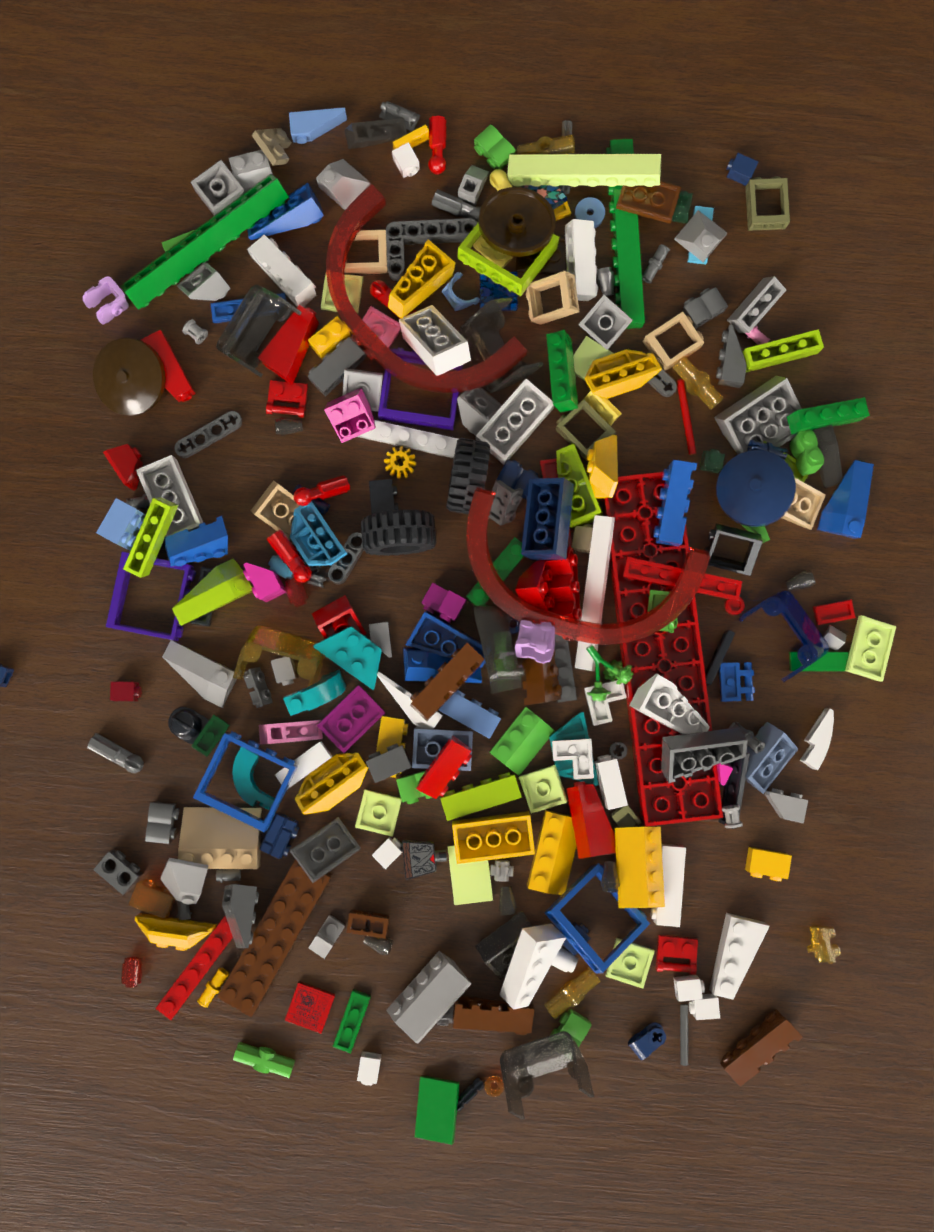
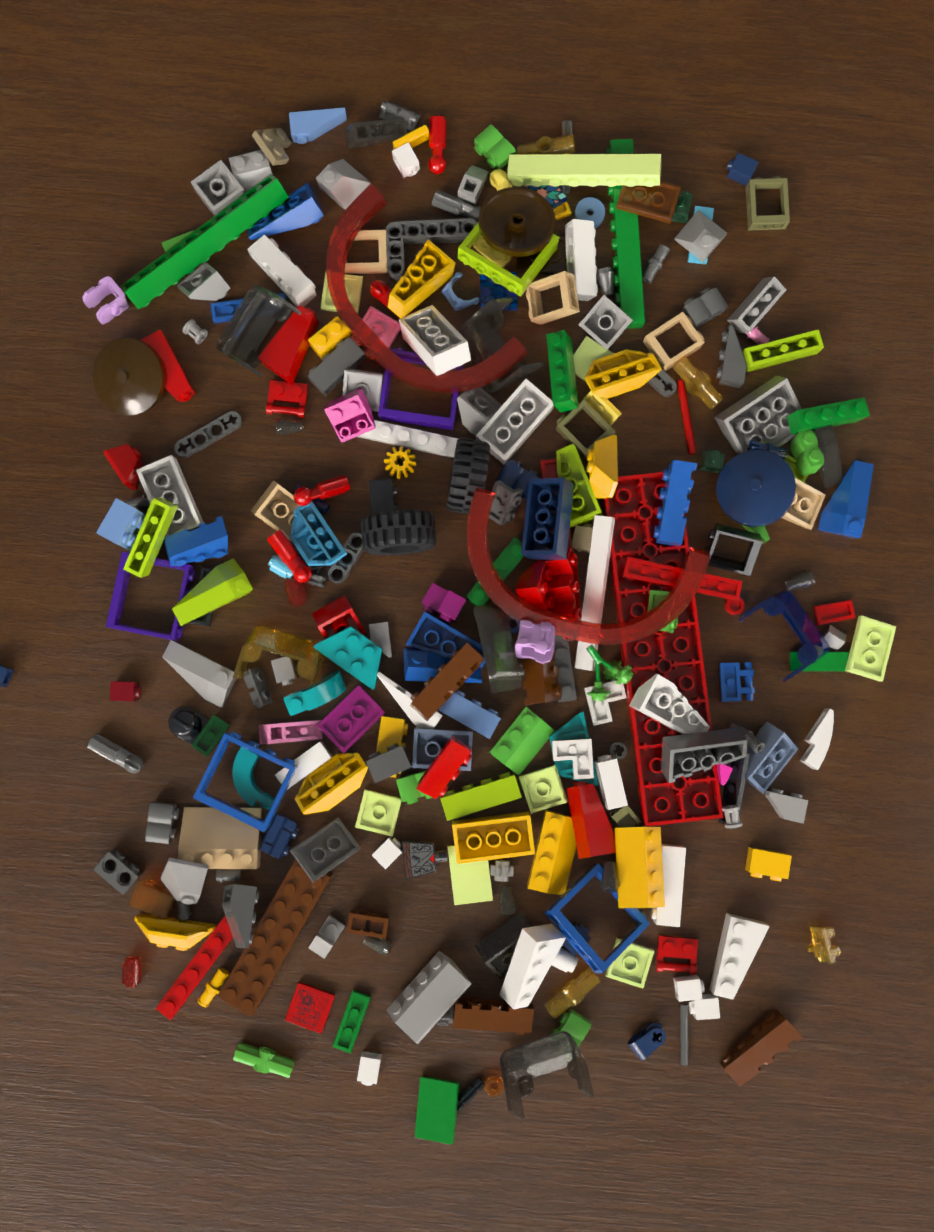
(265, 582): dark pink slope -> none
(718, 656): black tile -> none

